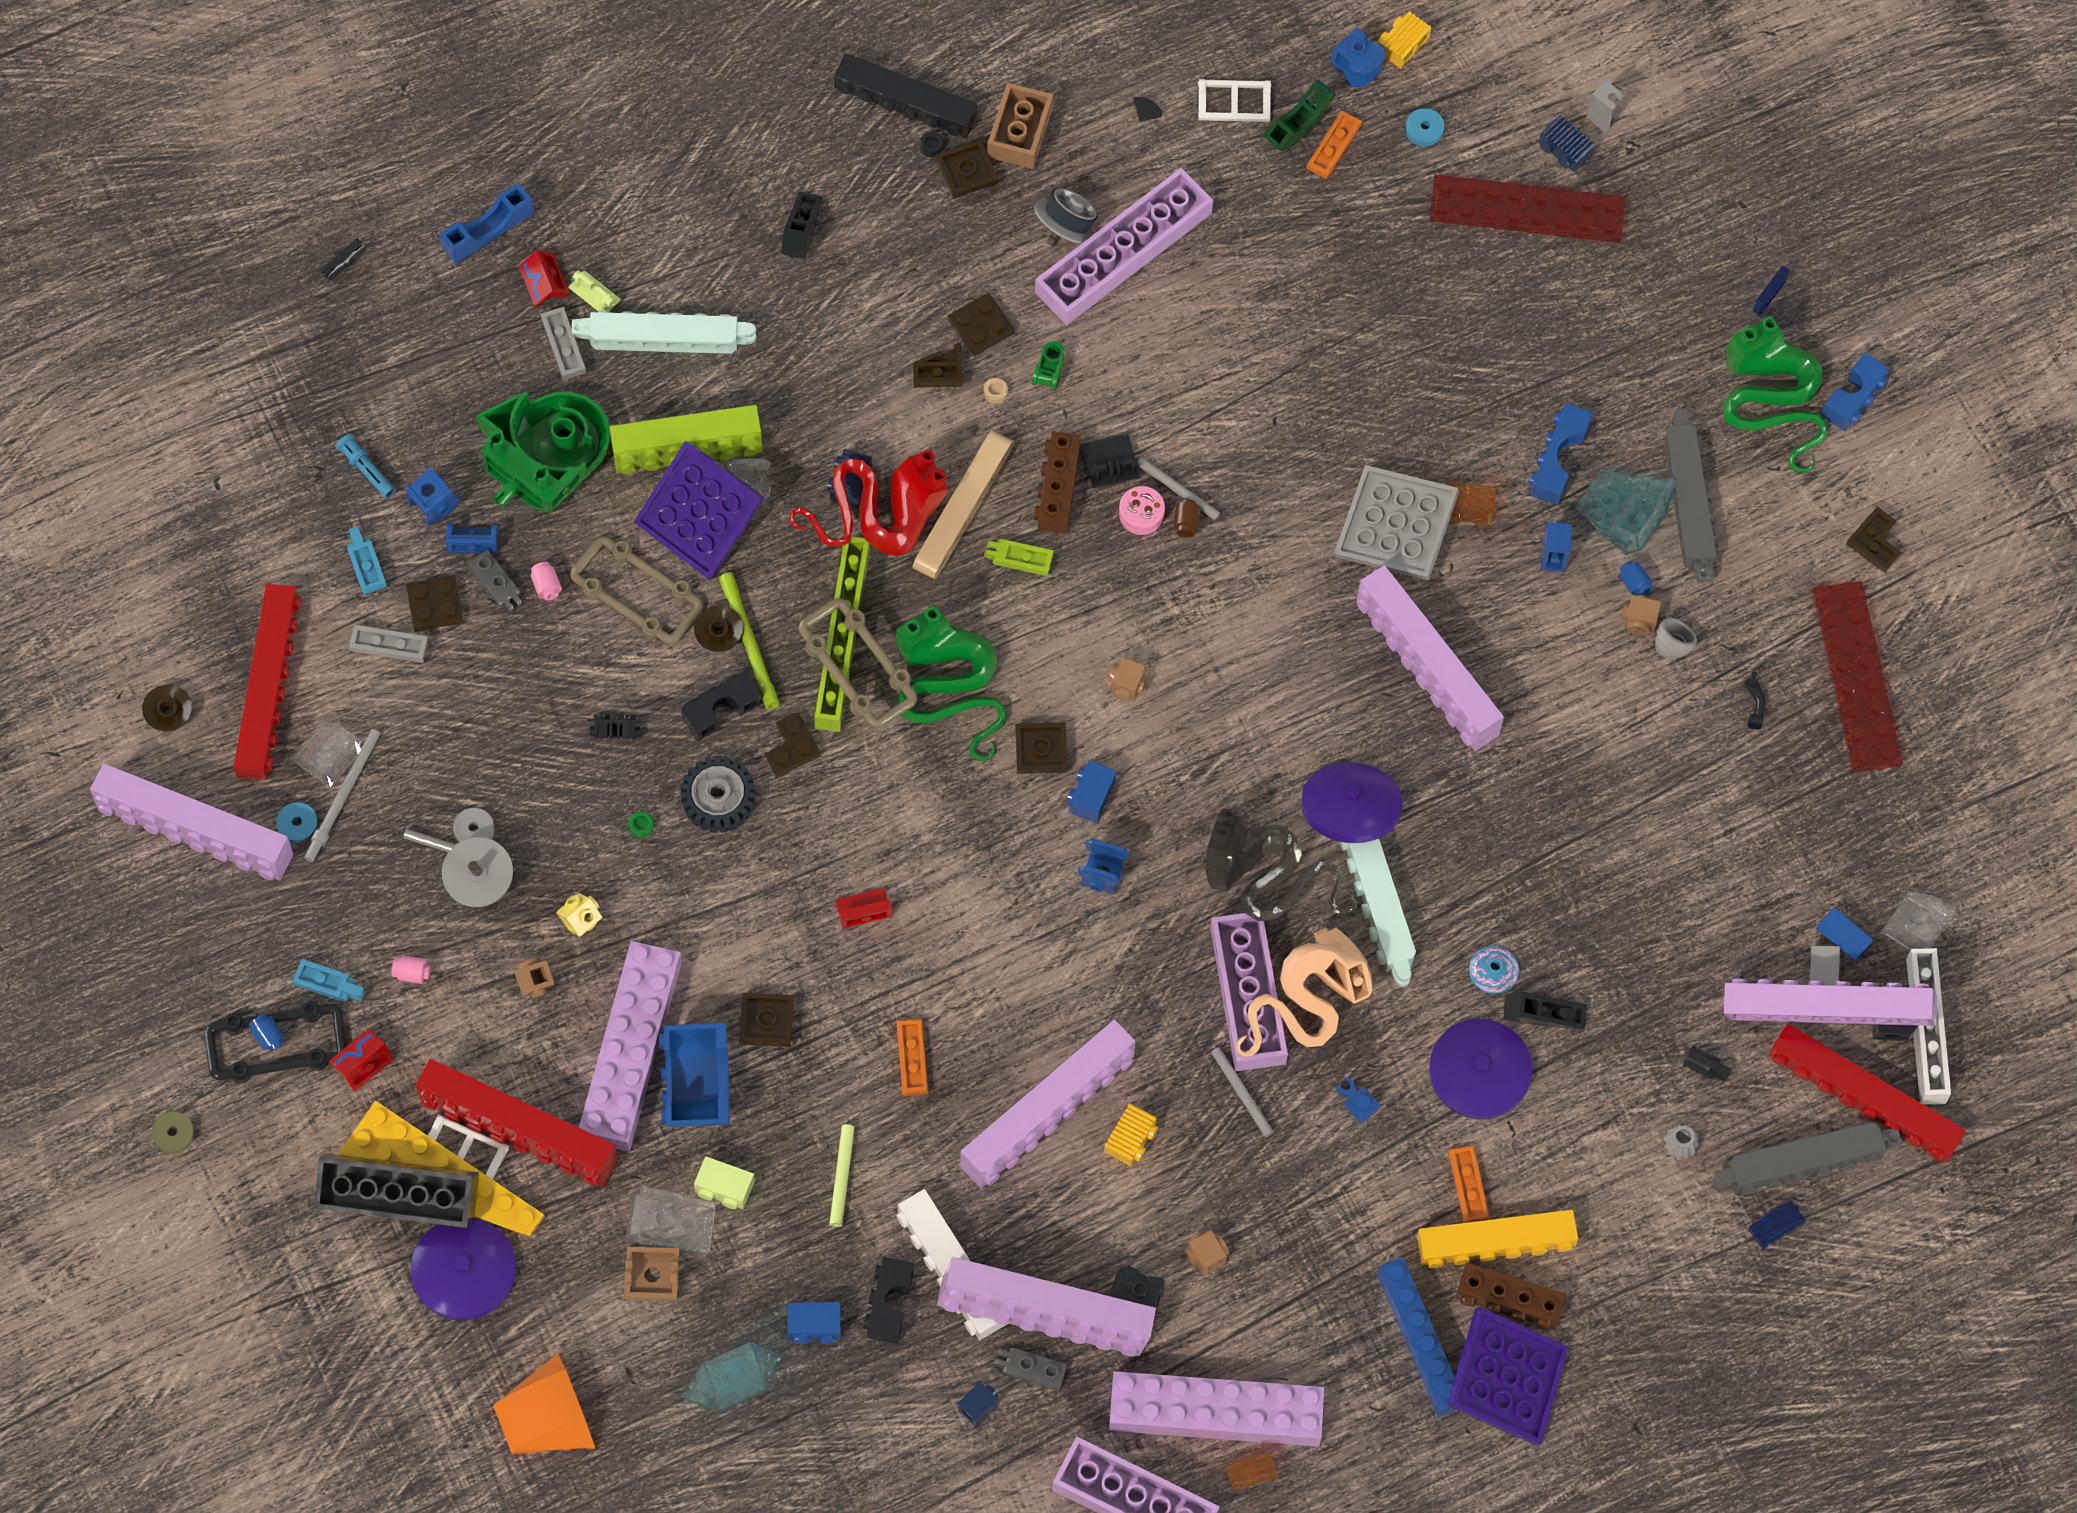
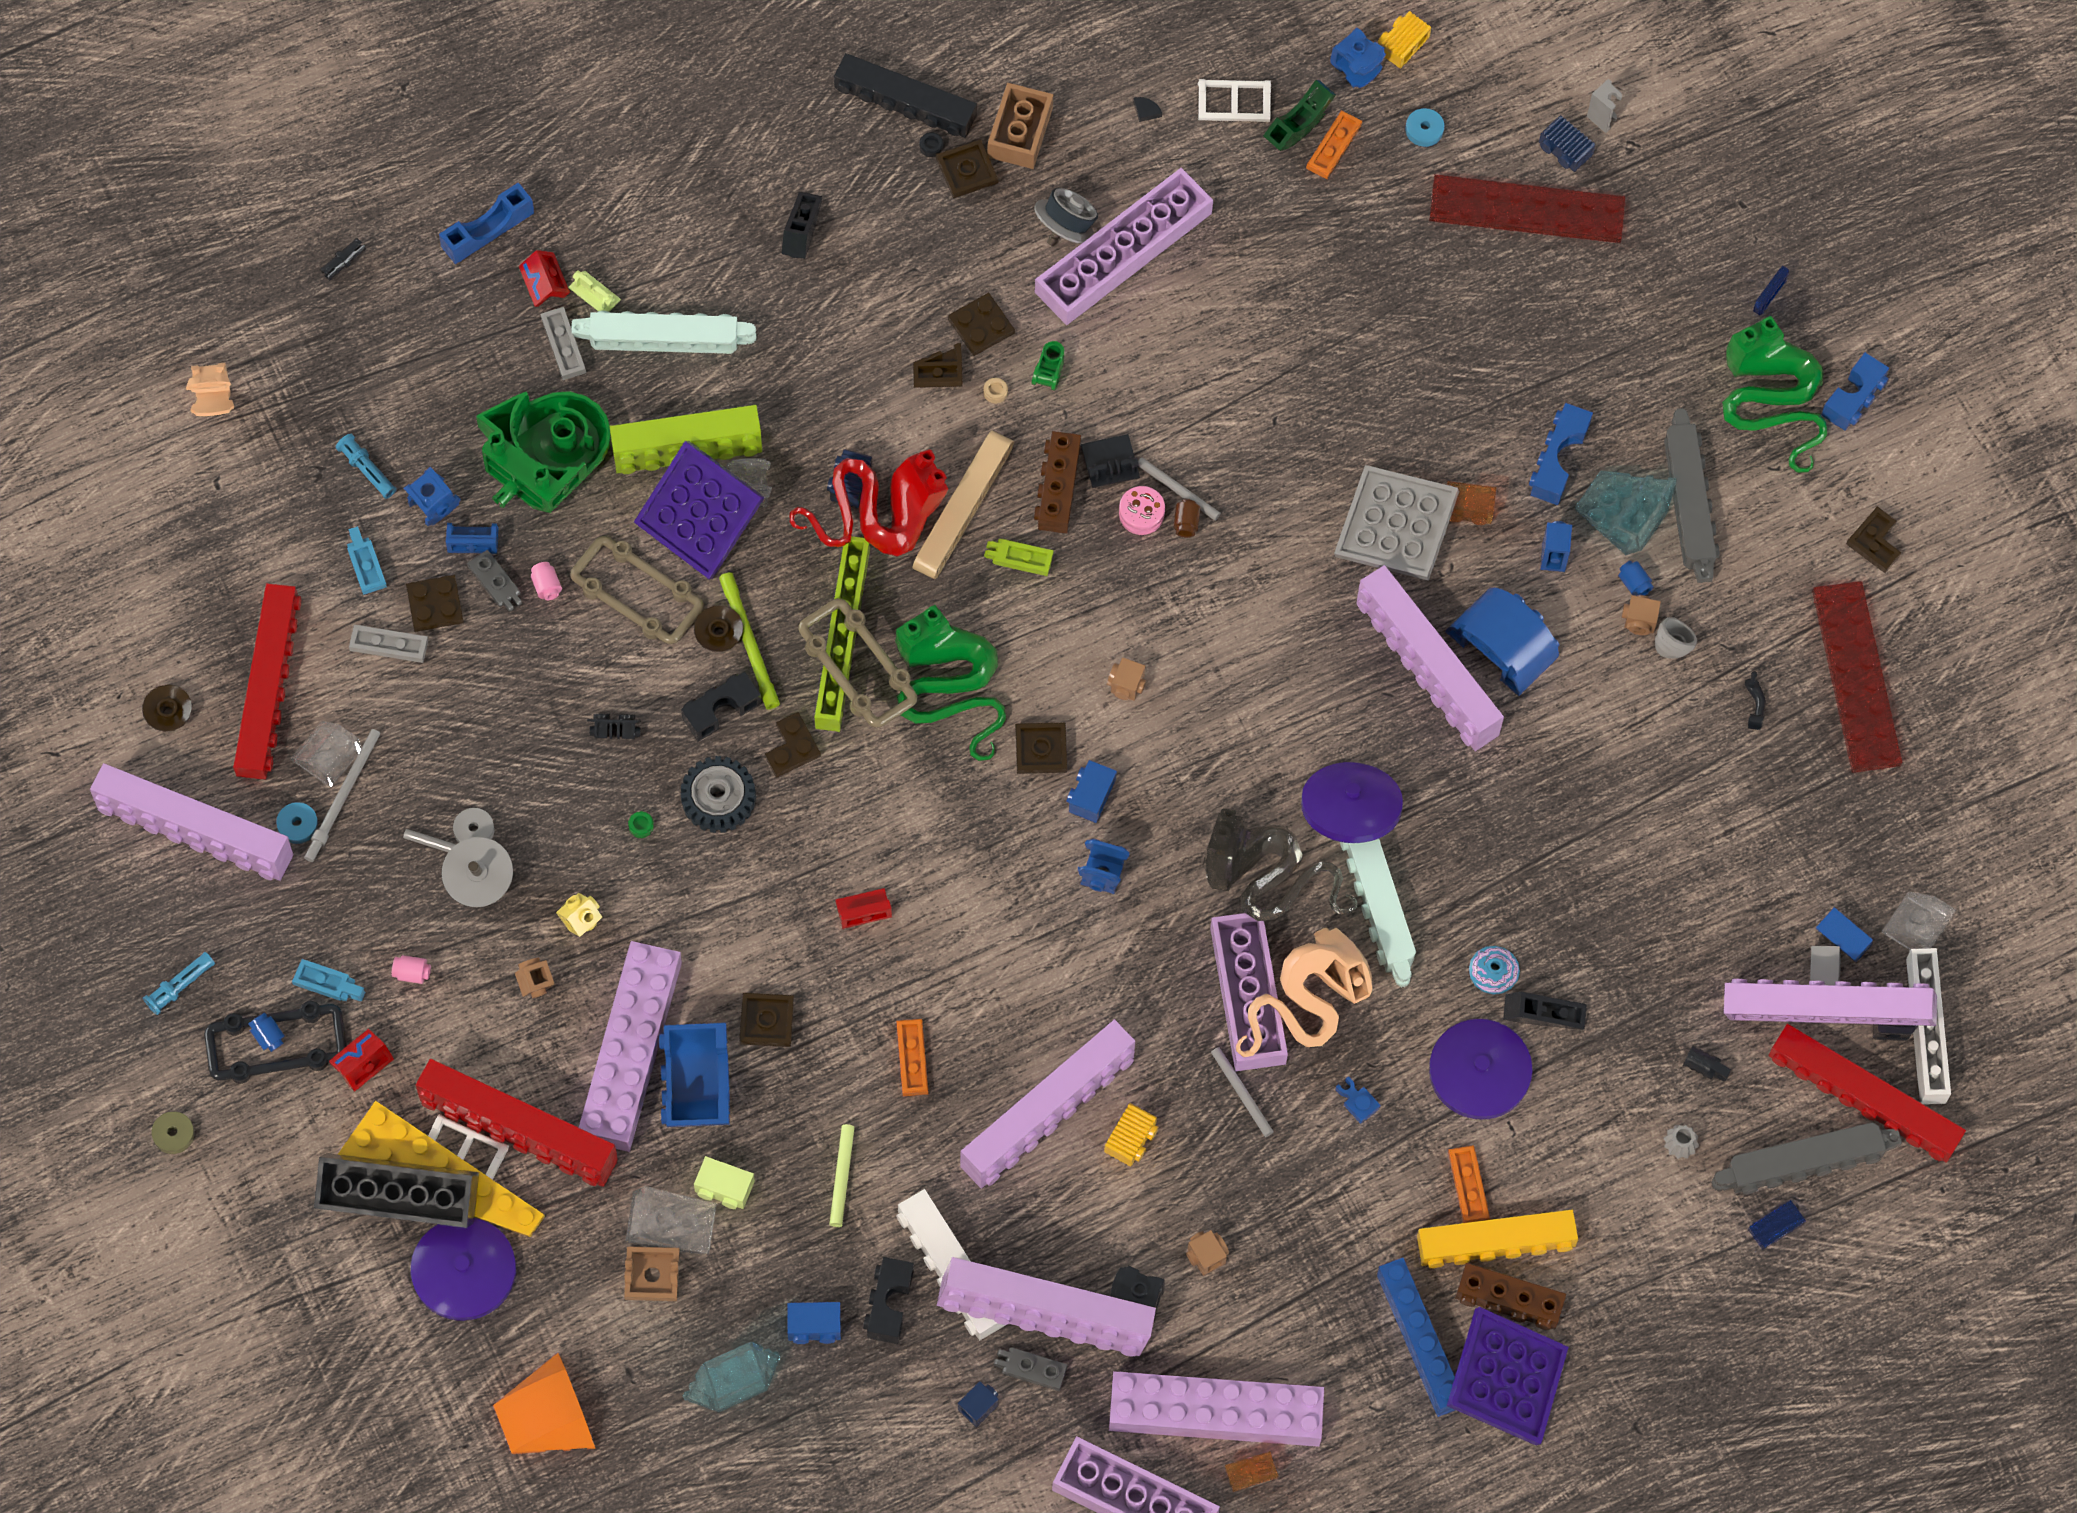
(167, 993): none -> dark azure pin
(211, 390): none -> light nougat piece
(1508, 636): none -> blue cylinder

